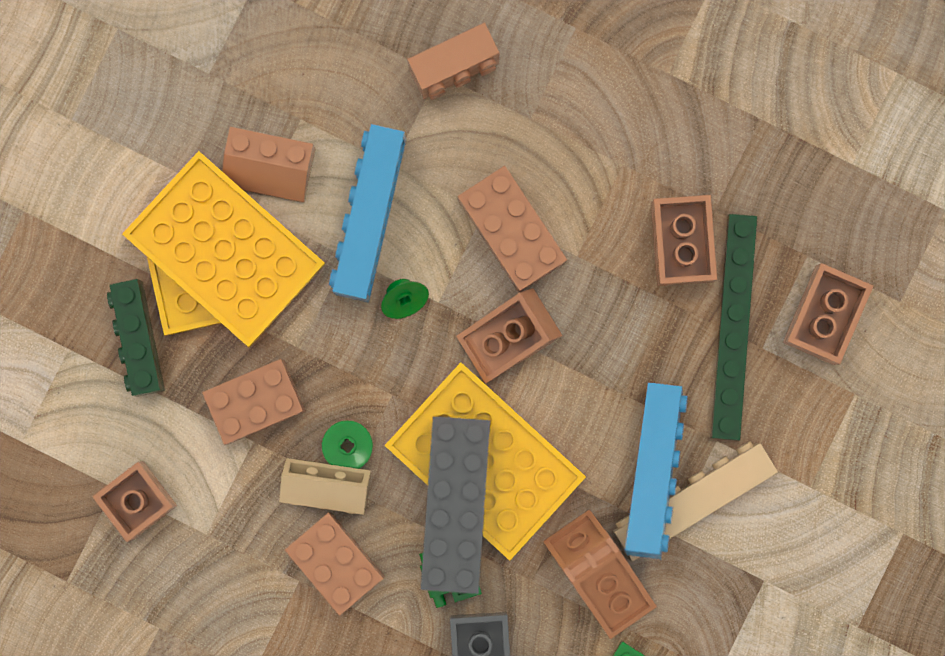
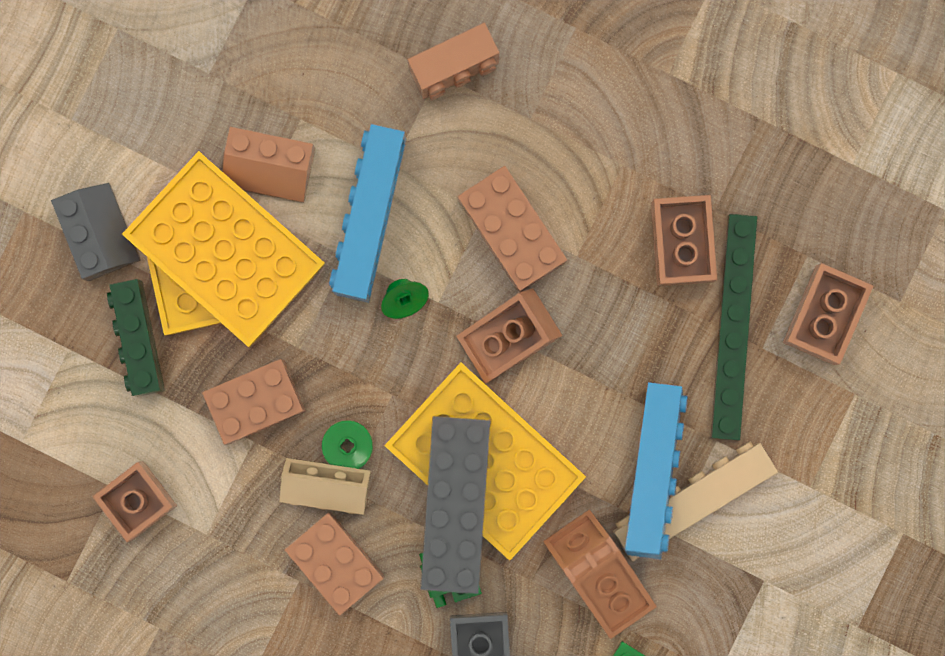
(95, 230): none -> dark grey slope

